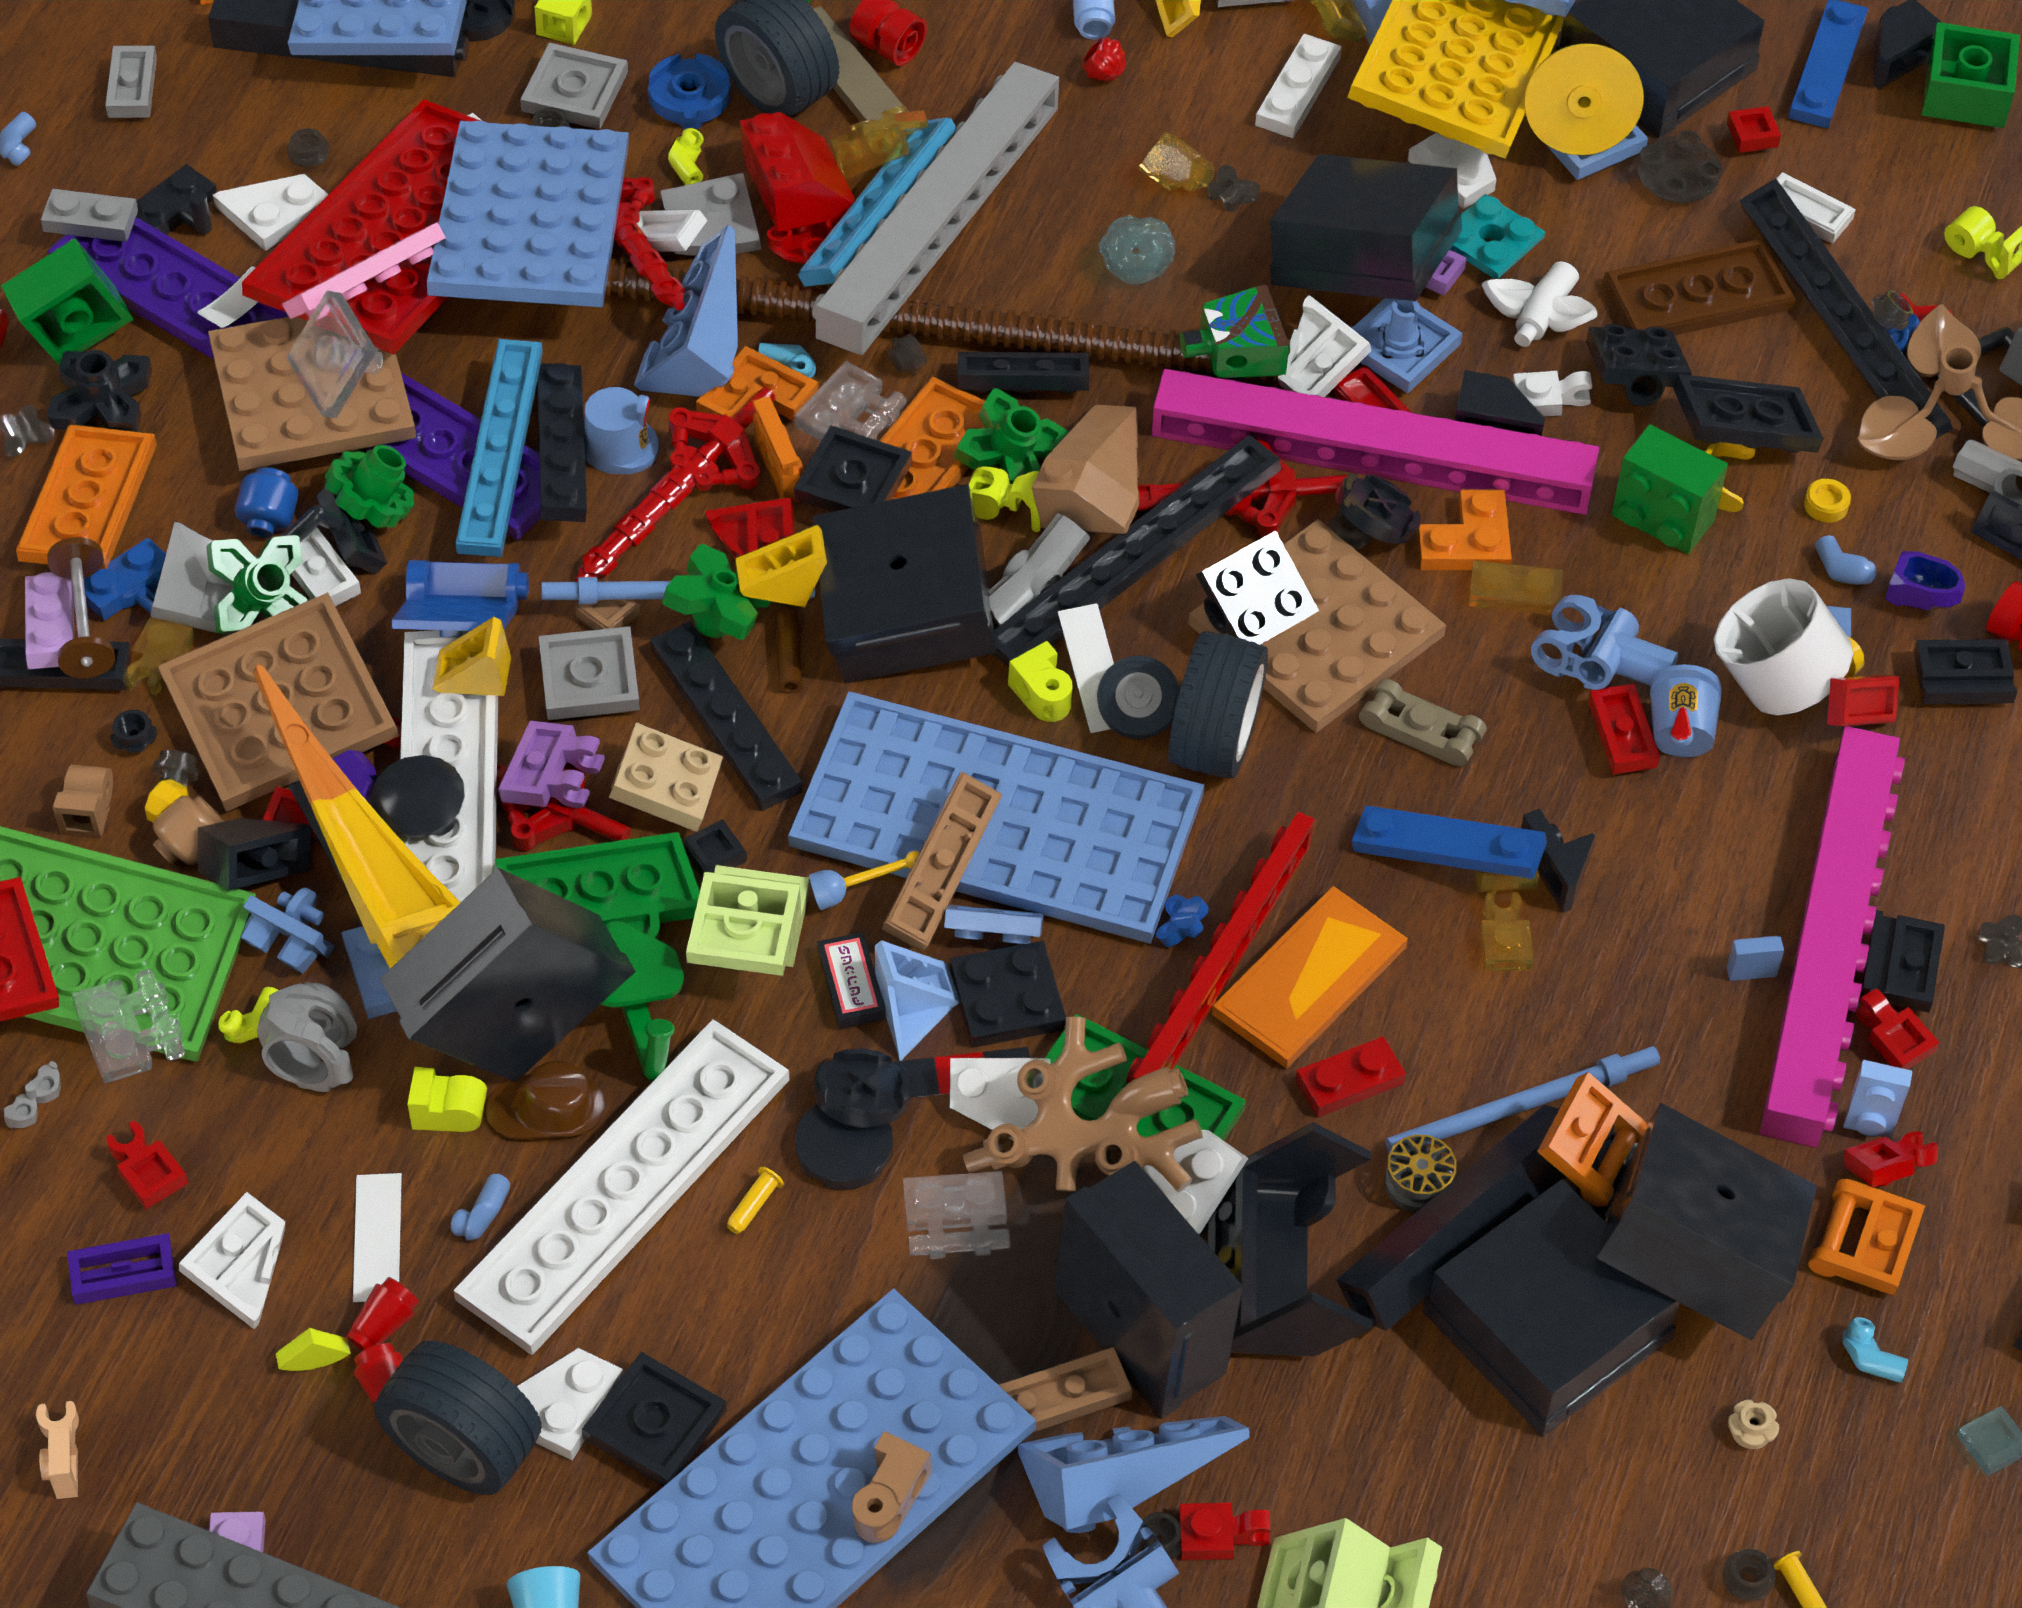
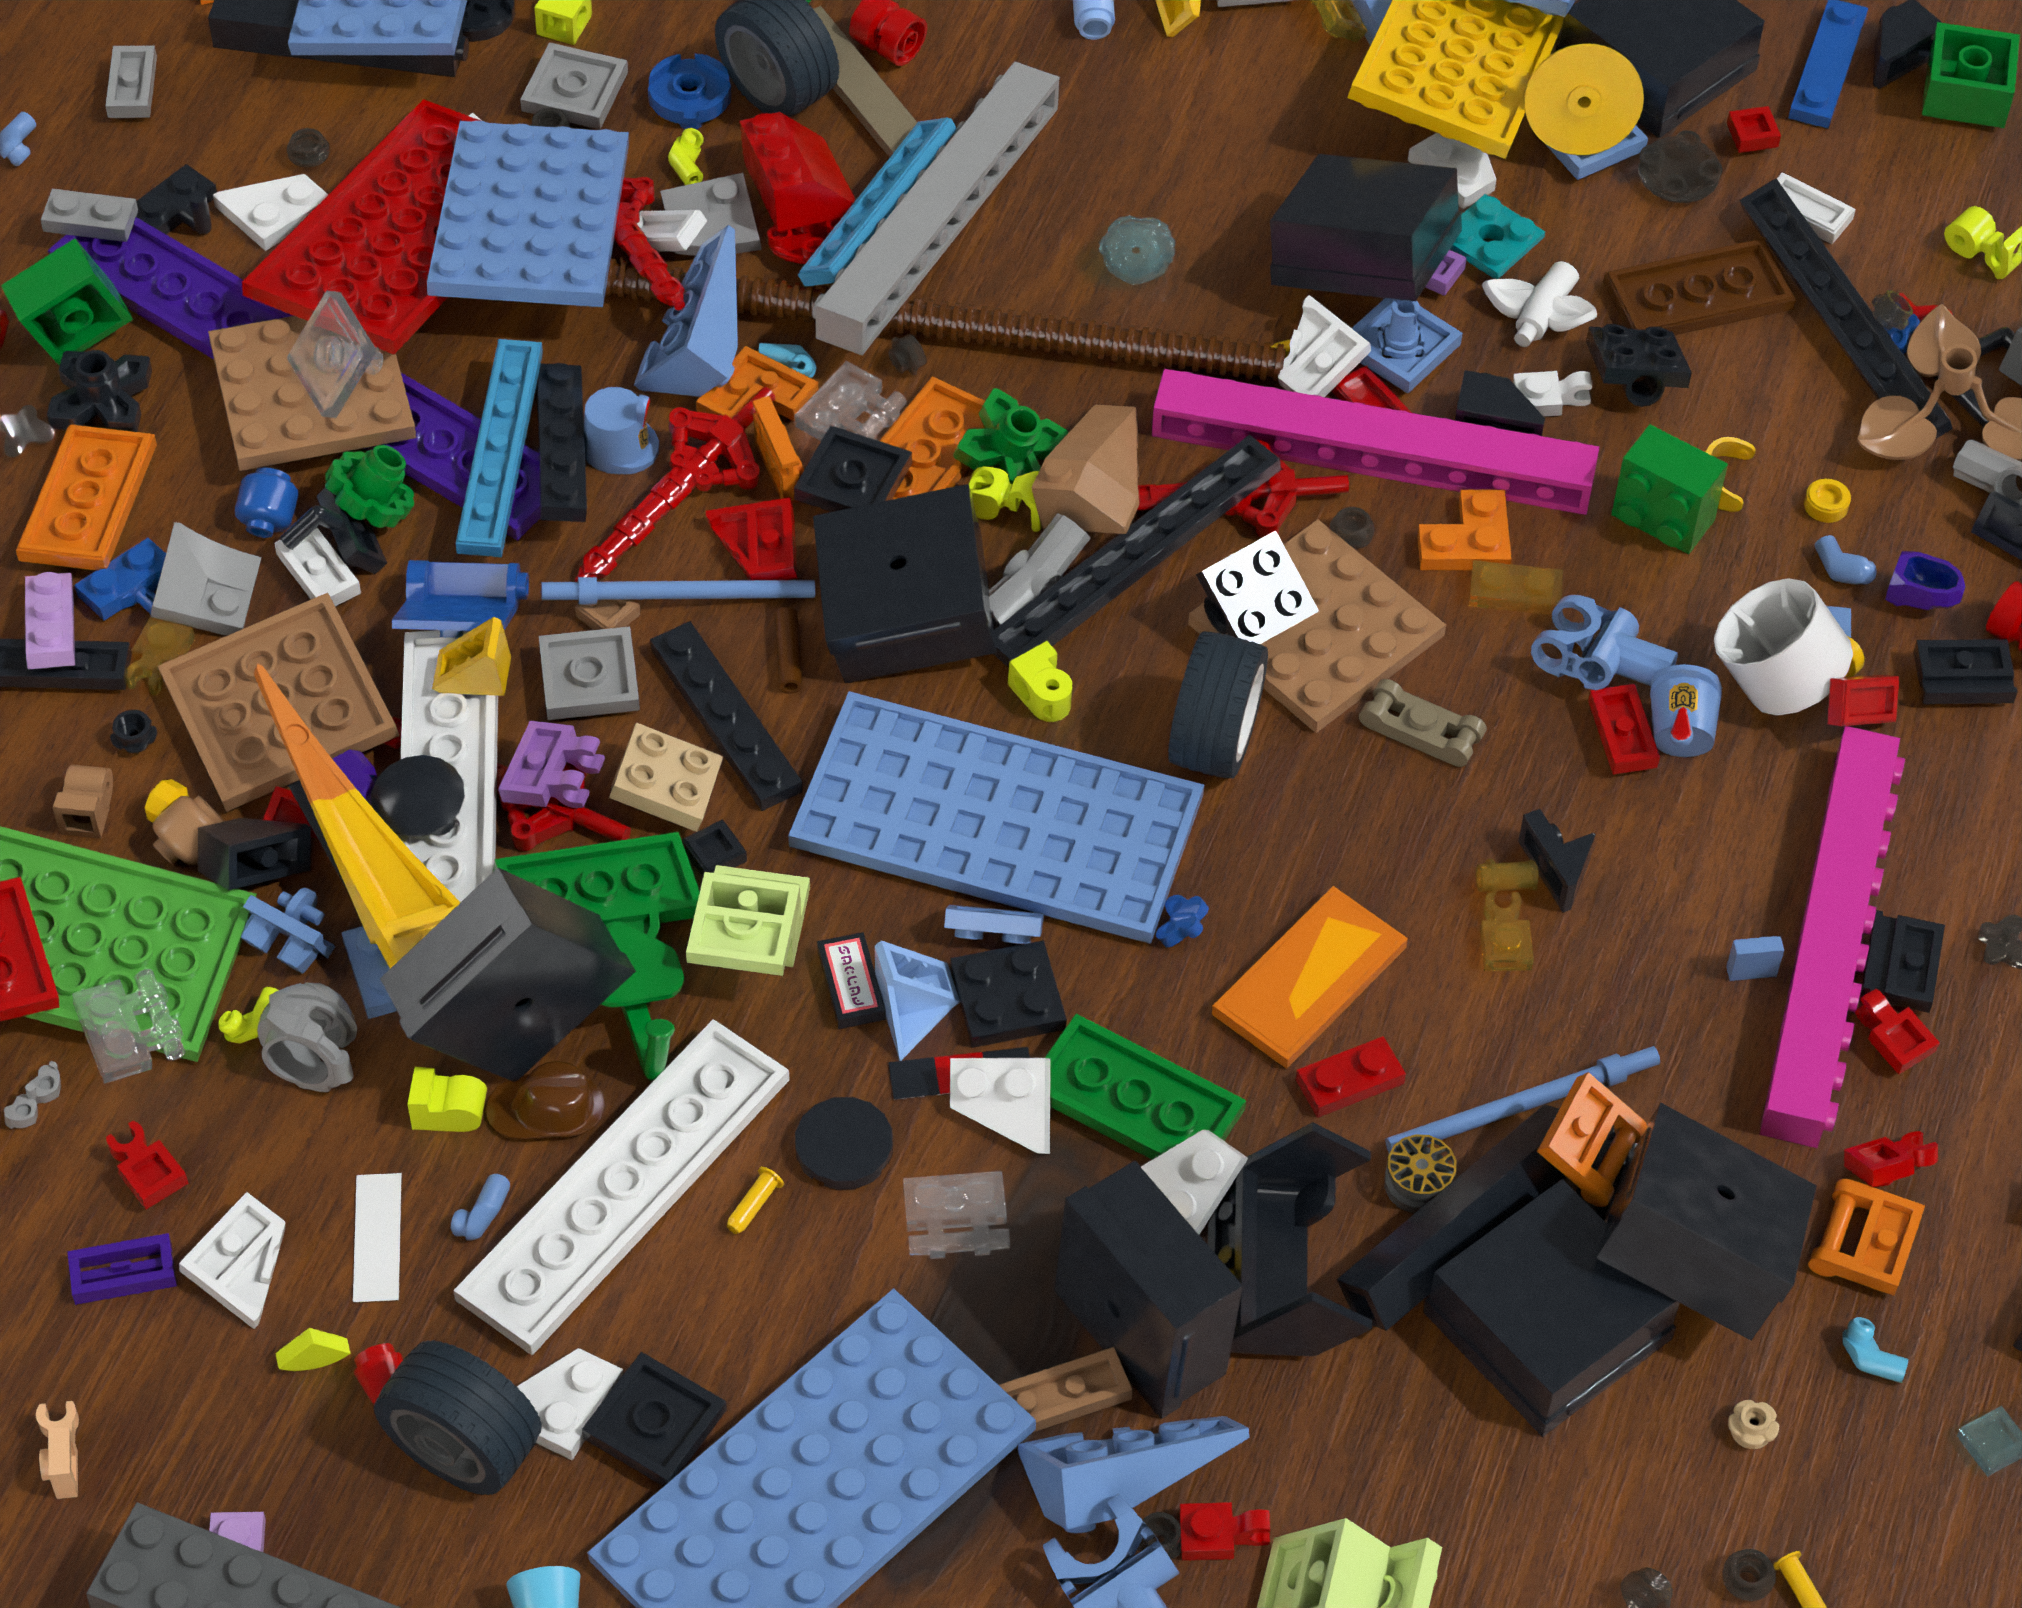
(75, 560): reddish brown axle -> none
(176, 766): clear smoke plate -> none
(229, 305): white sticker -> none
(241, 570): plant -> none
(380, 265): bright pink plate -> none
(383, 1313): red cone -> none
(713, 596): green plant -> none
(784, 569): yellow slope -> none
(831, 887): hinge -> none
(862, 1088): black tile -> none
(877, 142): clear yellow bracket -> none
(893, 1490): medium nougat leg -> none
(941, 861): medium nougat plate -> none
(1023, 371): black plate -> none
(1069, 1138): medium nougat plant -> none
(1088, 655): white sticker -> none
(1104, 60): red piece -> none
(1138, 697): black wheel -> none
(1177, 164): clear yellow rock -> none
(1228, 948): red plate -> none
(1231, 189): clear smoke piece -> none
(1240, 336): green torso -> none
(1298, 86): white plate -> none
(1377, 508): black tile -> none
(1449, 842): blue plate -> none
(1748, 413): black plate -> none
(1877, 1099): light blue plate -> none

